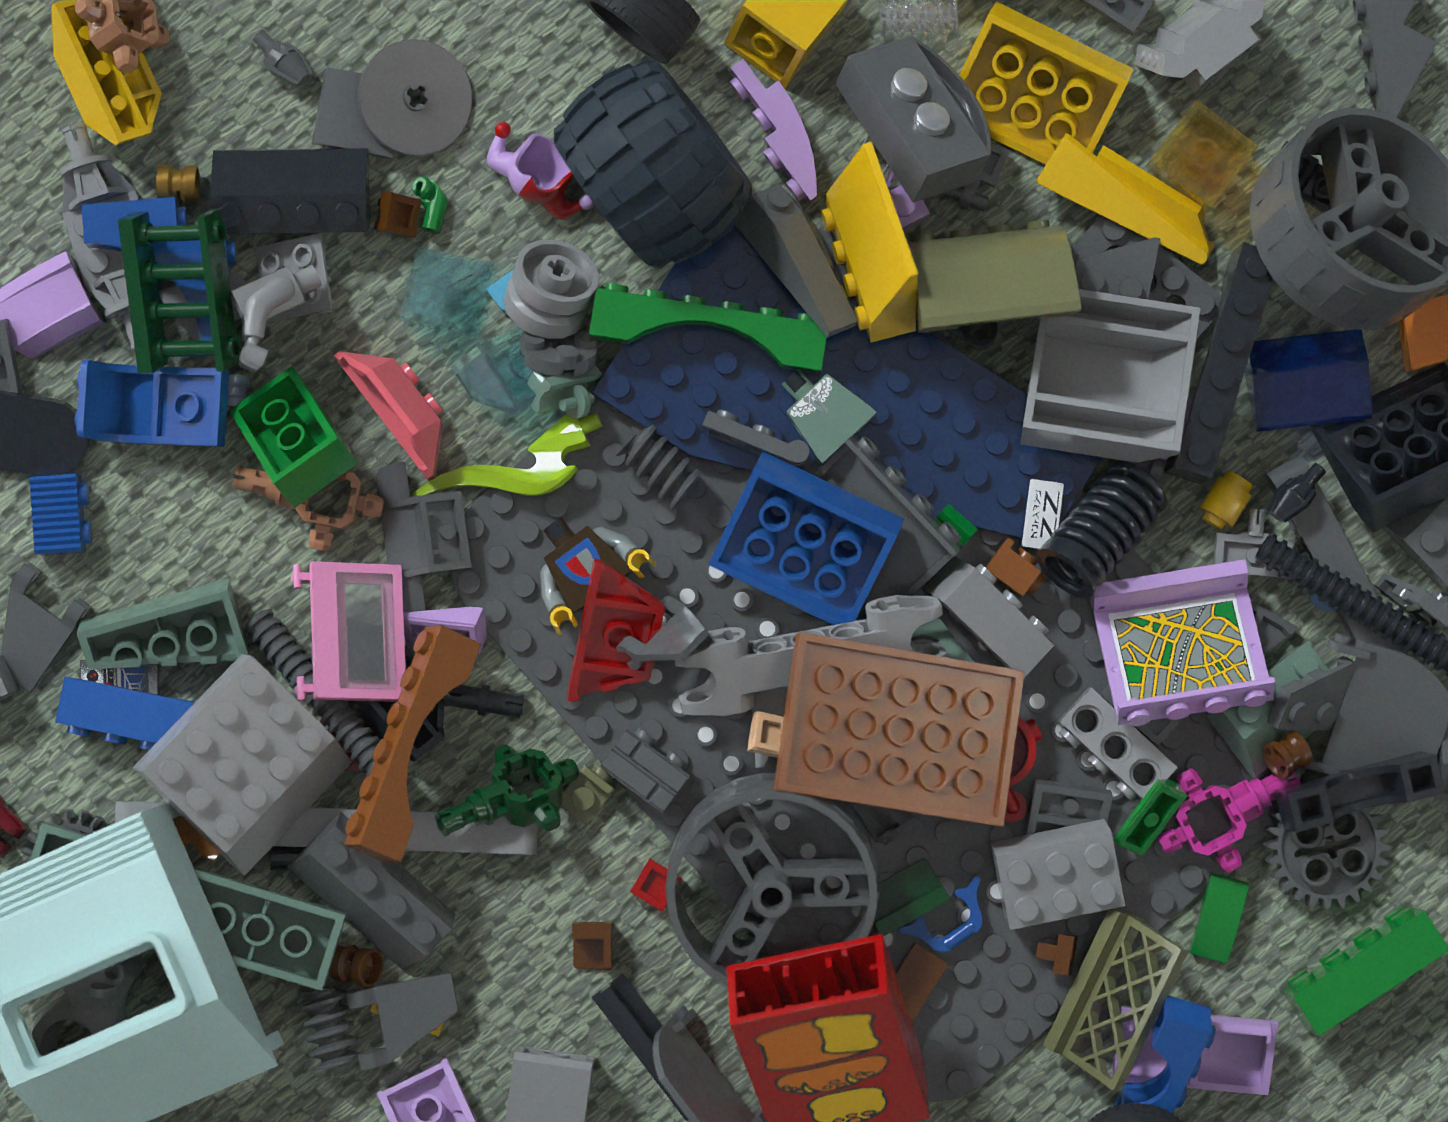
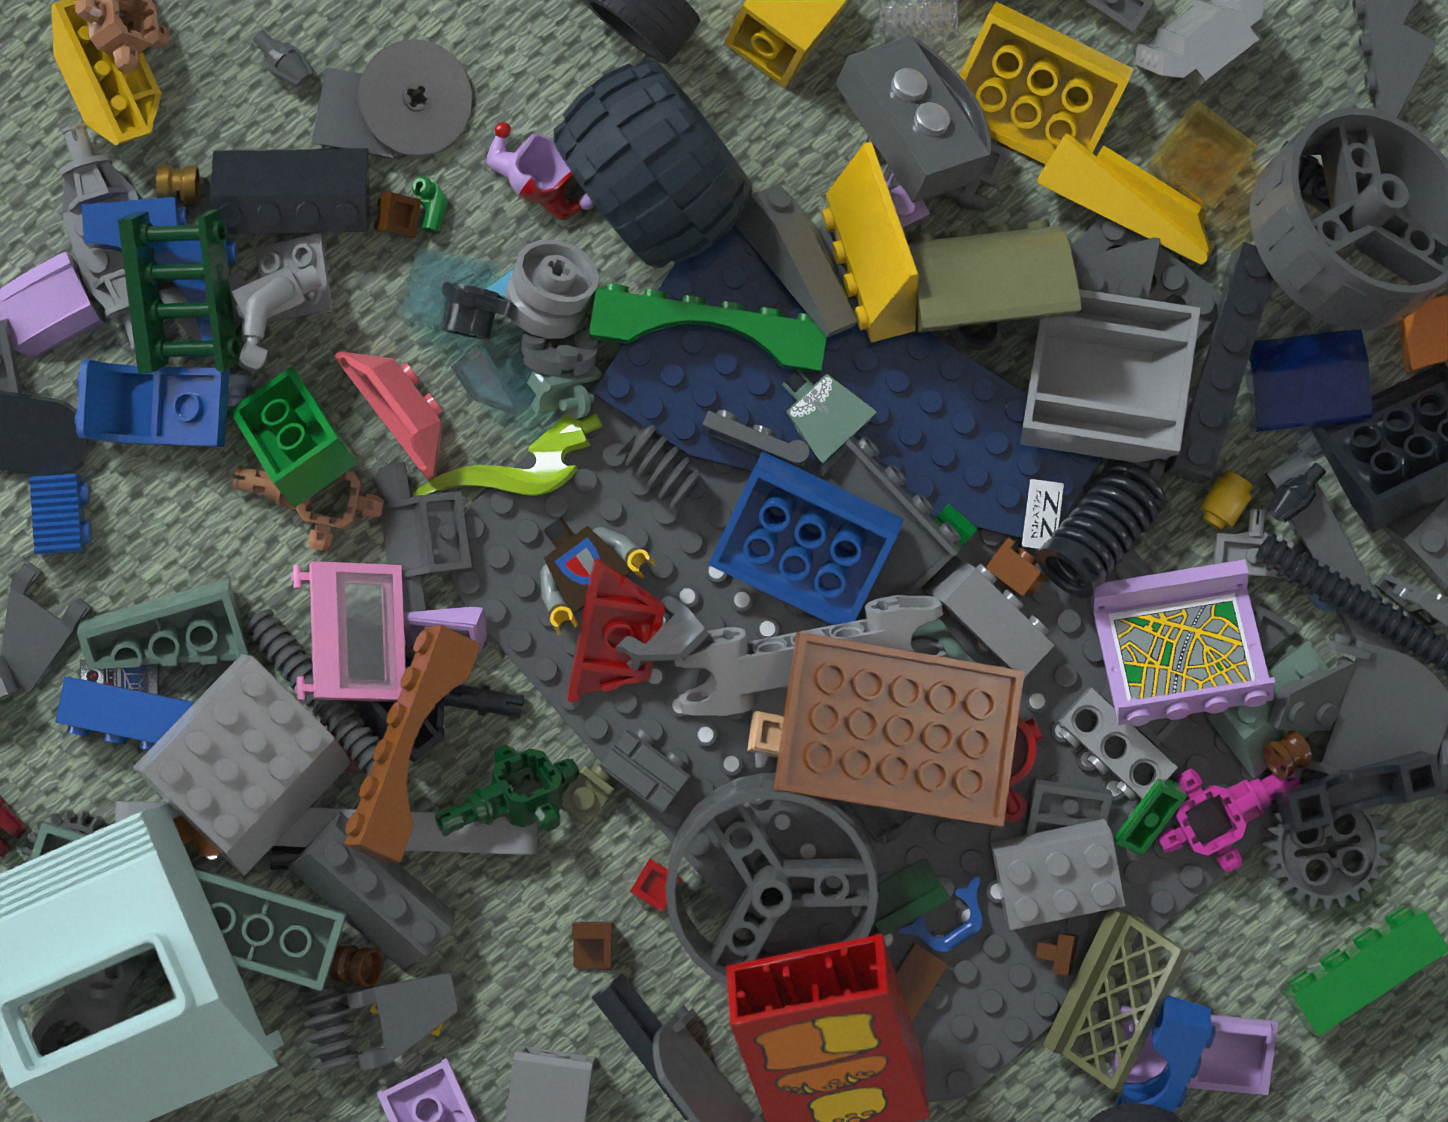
(472, 310): none -> black piece
(789, 143): lavender slope -> none
(1219, 917): green slope -> none

